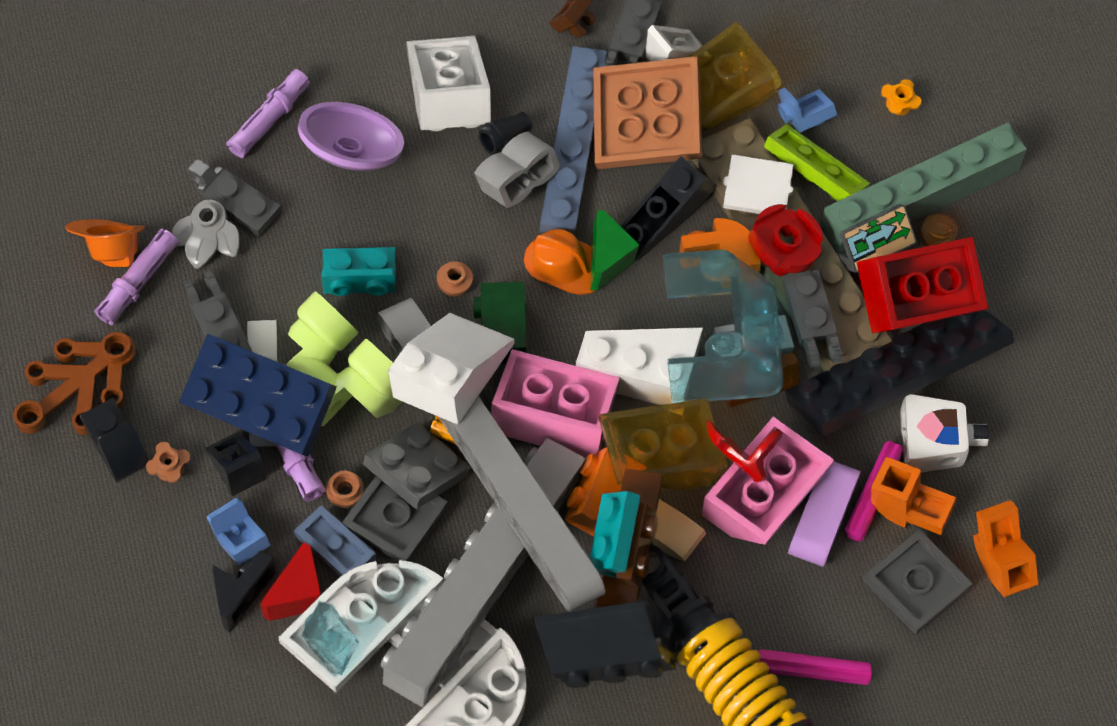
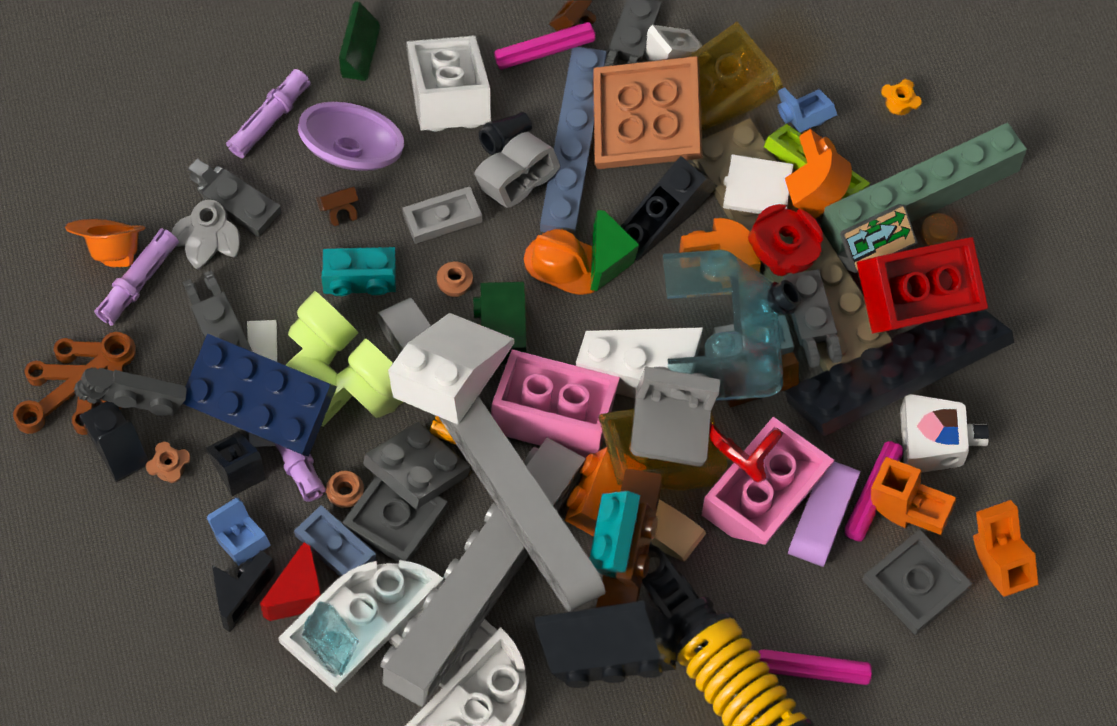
(130, 391): none -> dark grey hinge
(337, 201): none -> reddish brown tile
(358, 43): none -> dark green slope
(442, 214): none -> light grey plate
(544, 45): none -> dark pink axle
(673, 415): none -> light grey bracket
(783, 297): none -> black plate
(822, 178): none -> orange brick

